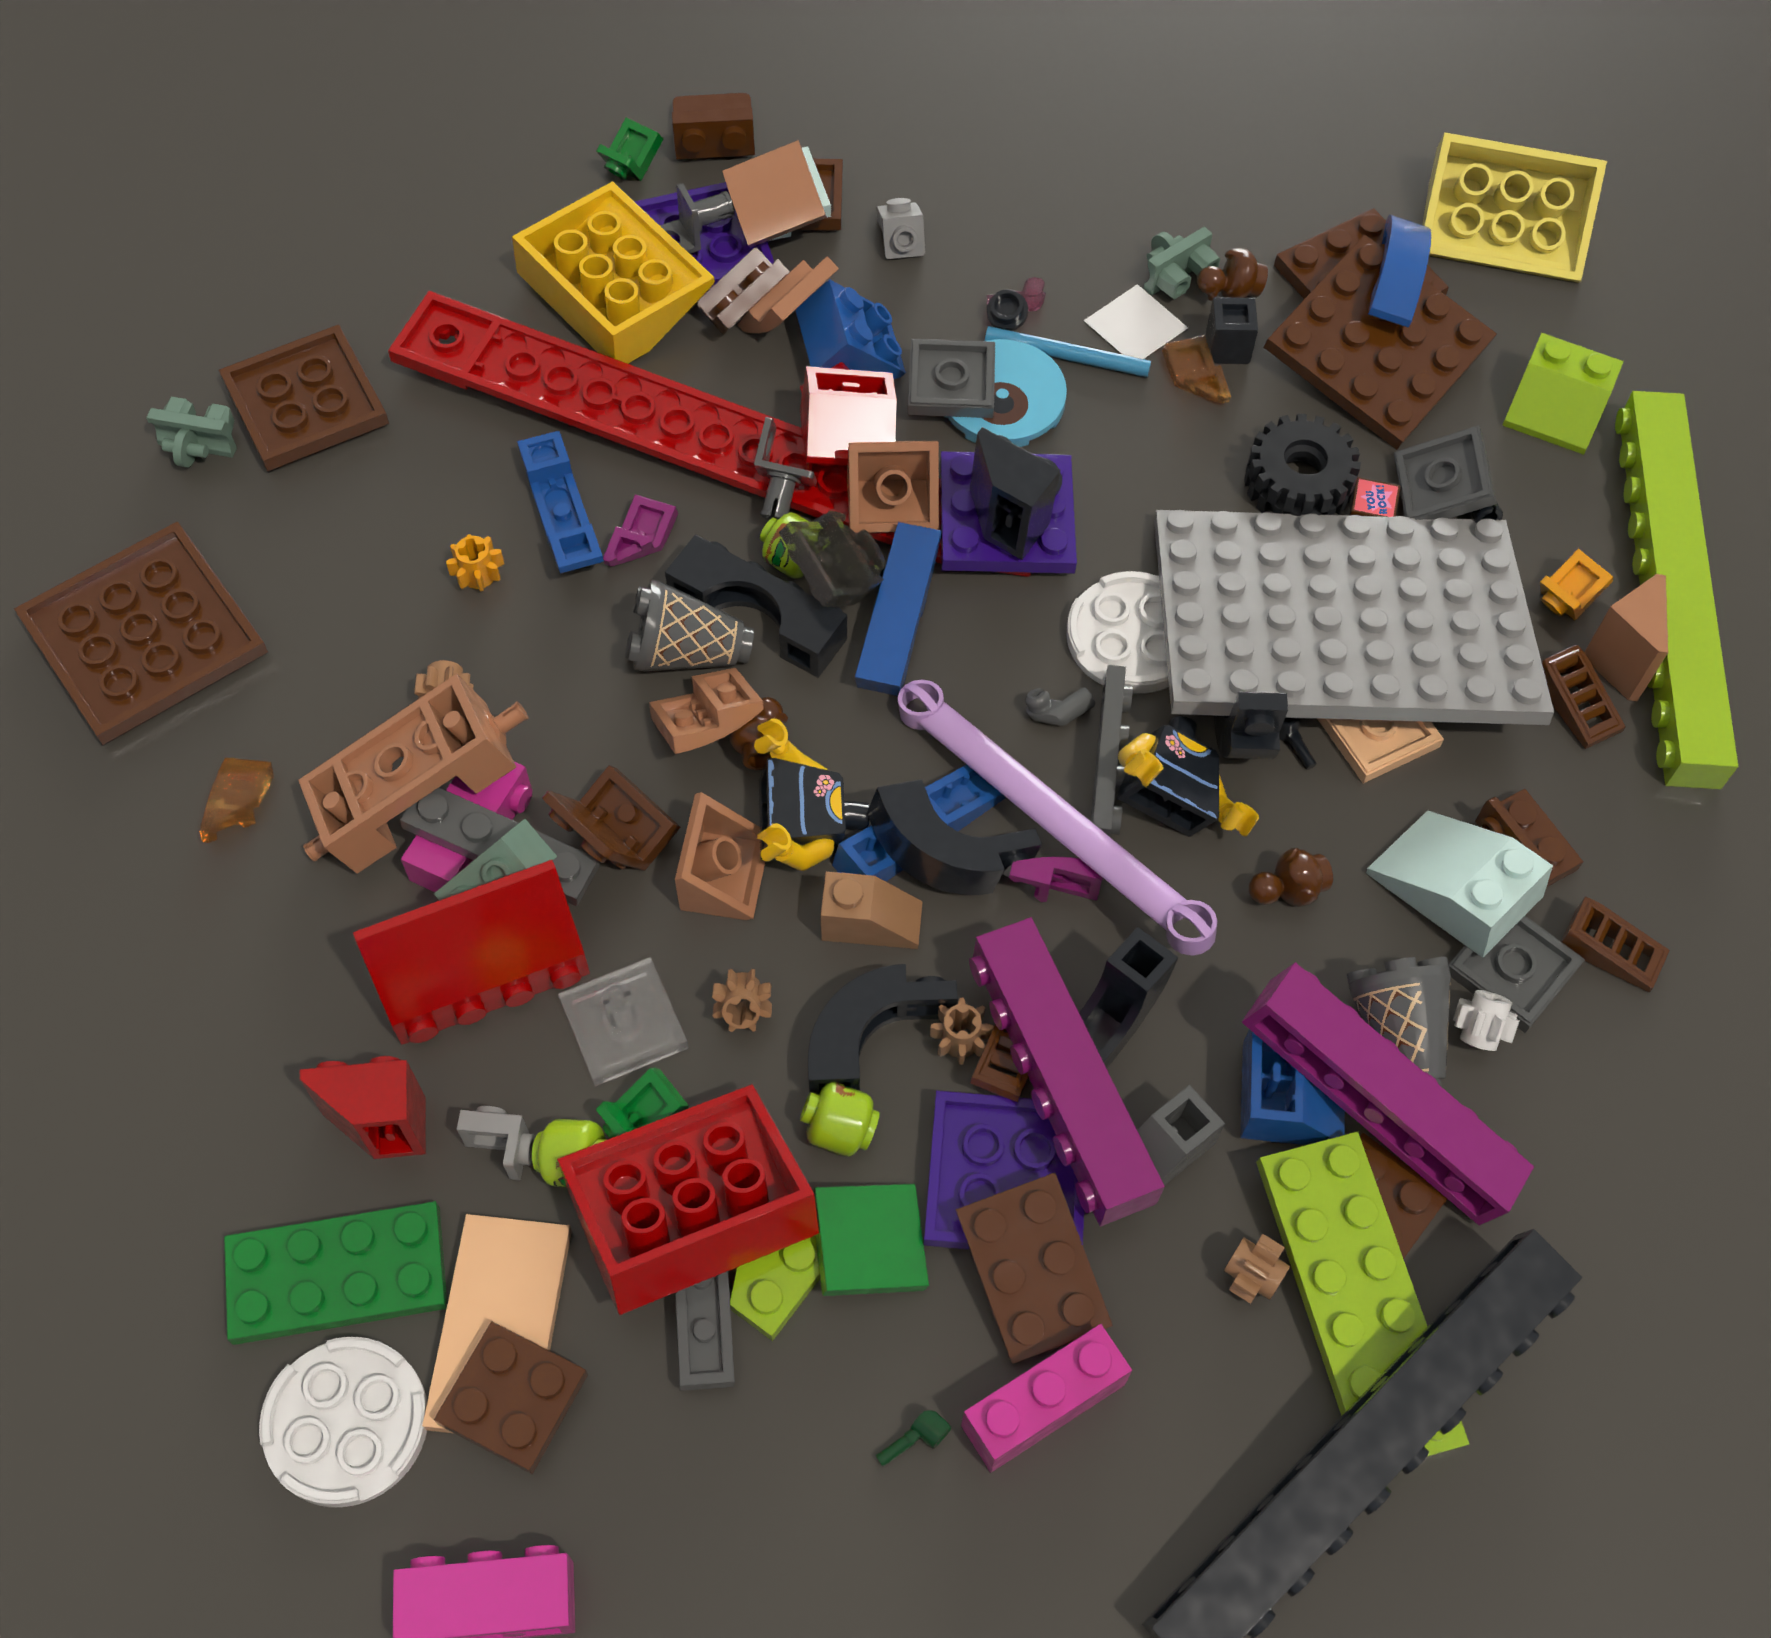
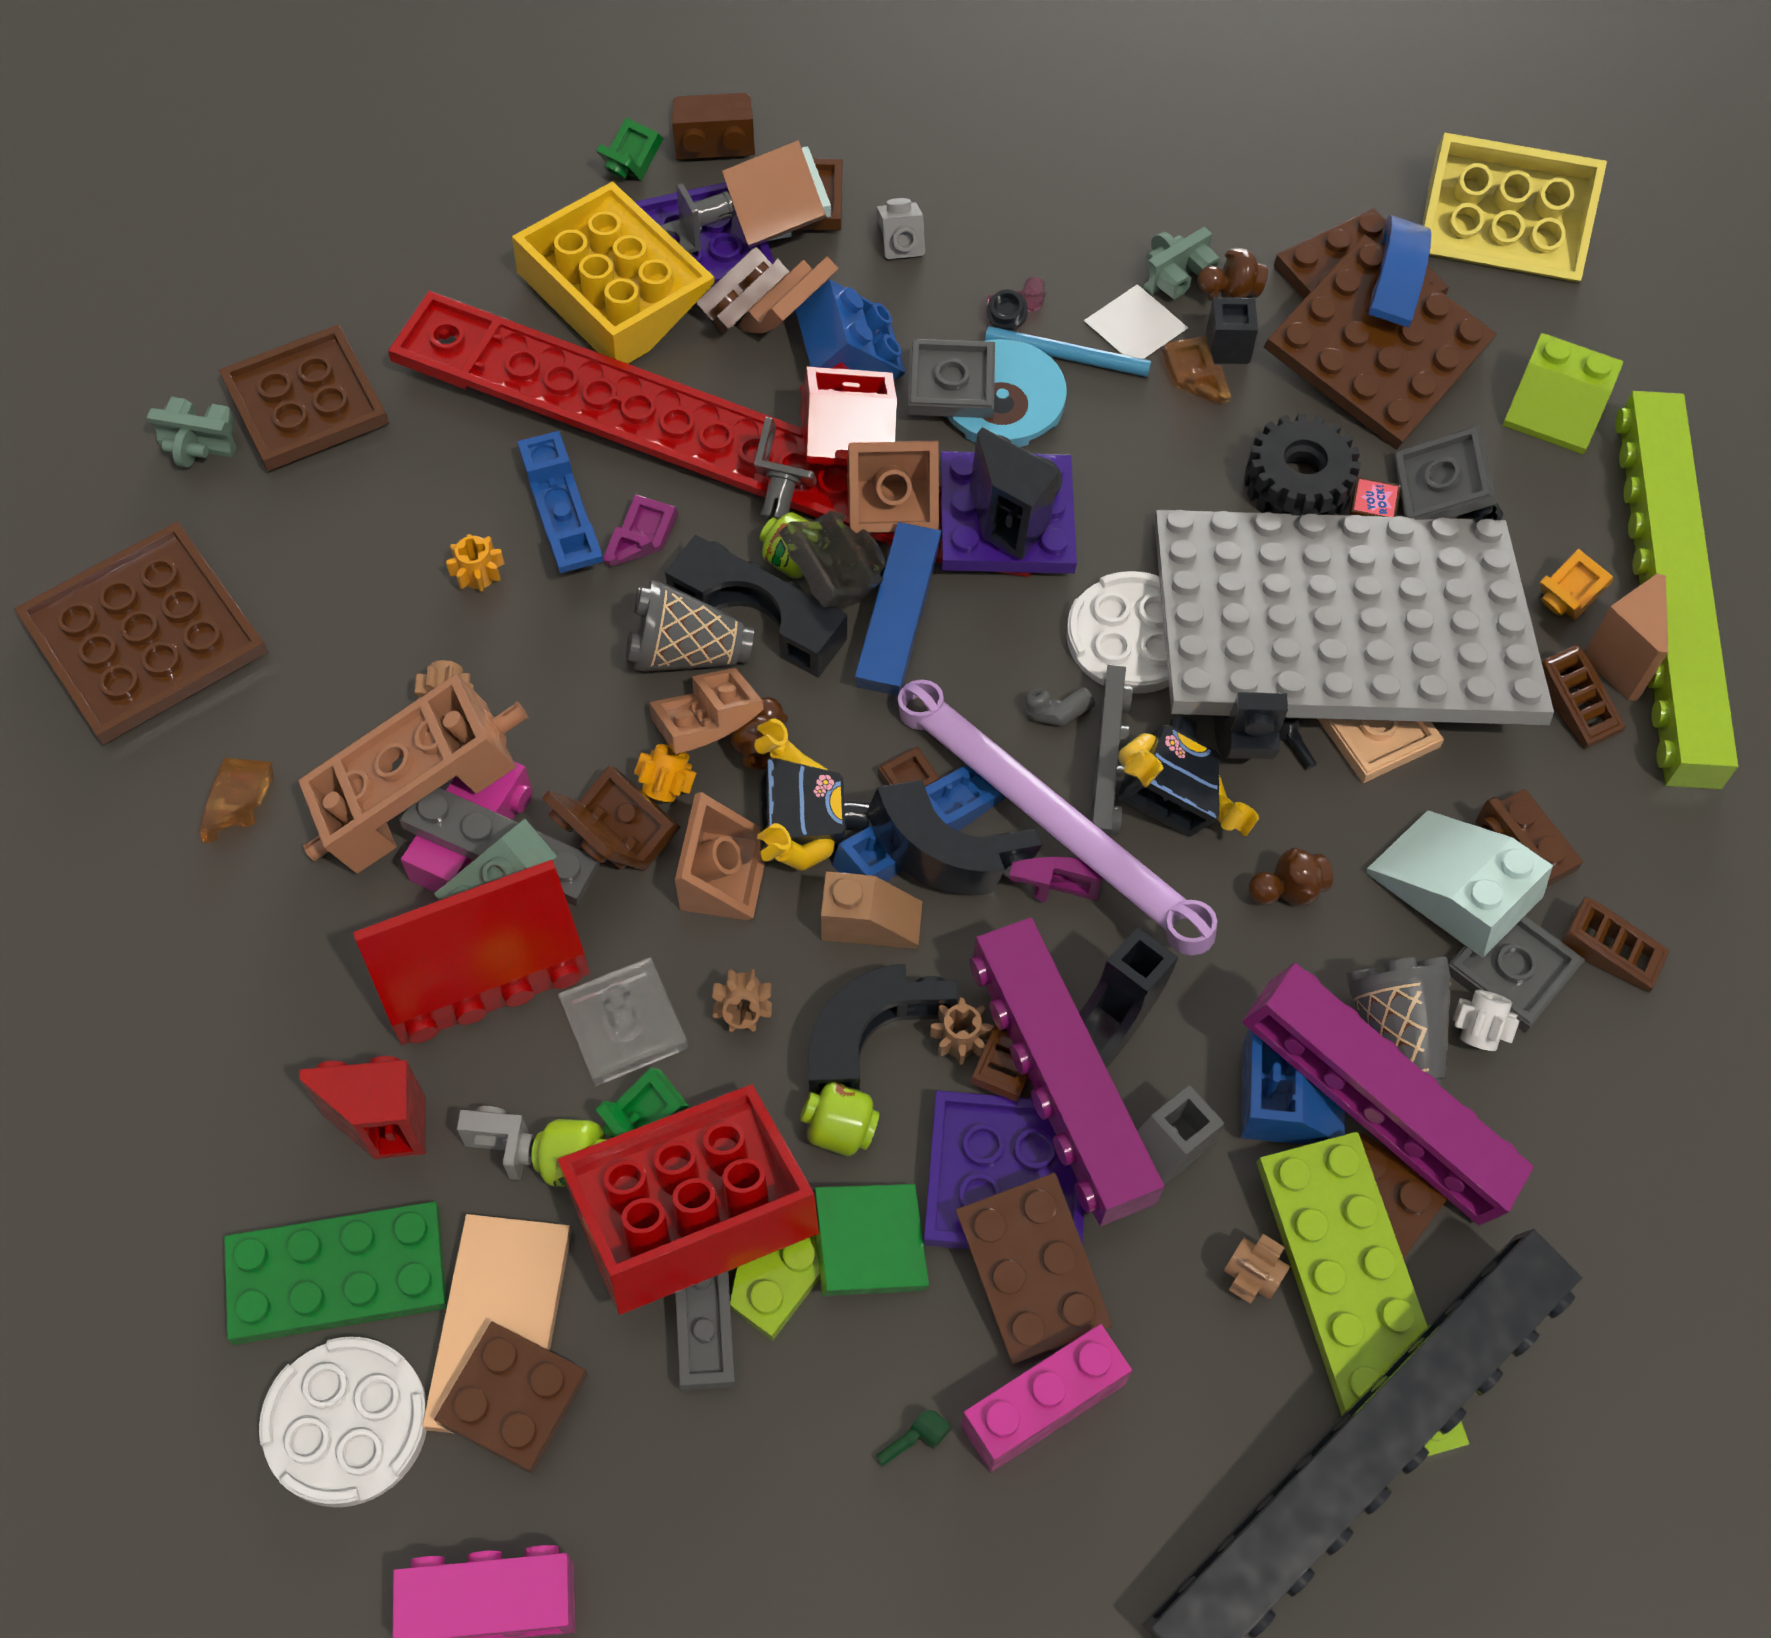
(665, 773): none -> light orange gear
(908, 767): none -> reddish brown tile

